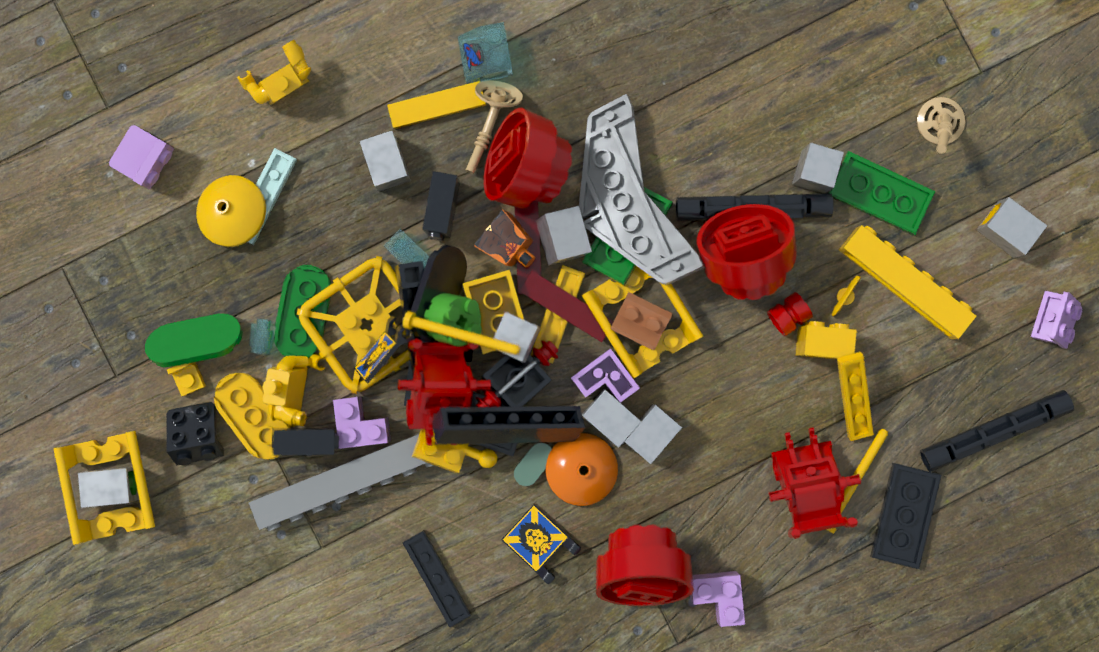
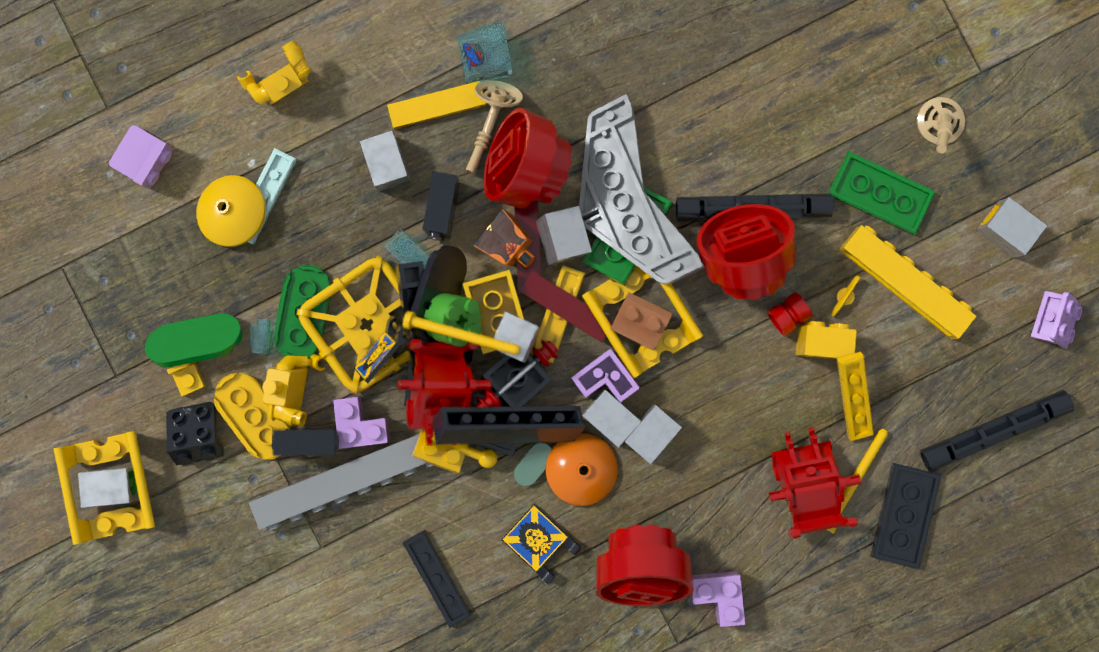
(817, 168): flat silver piece -> none

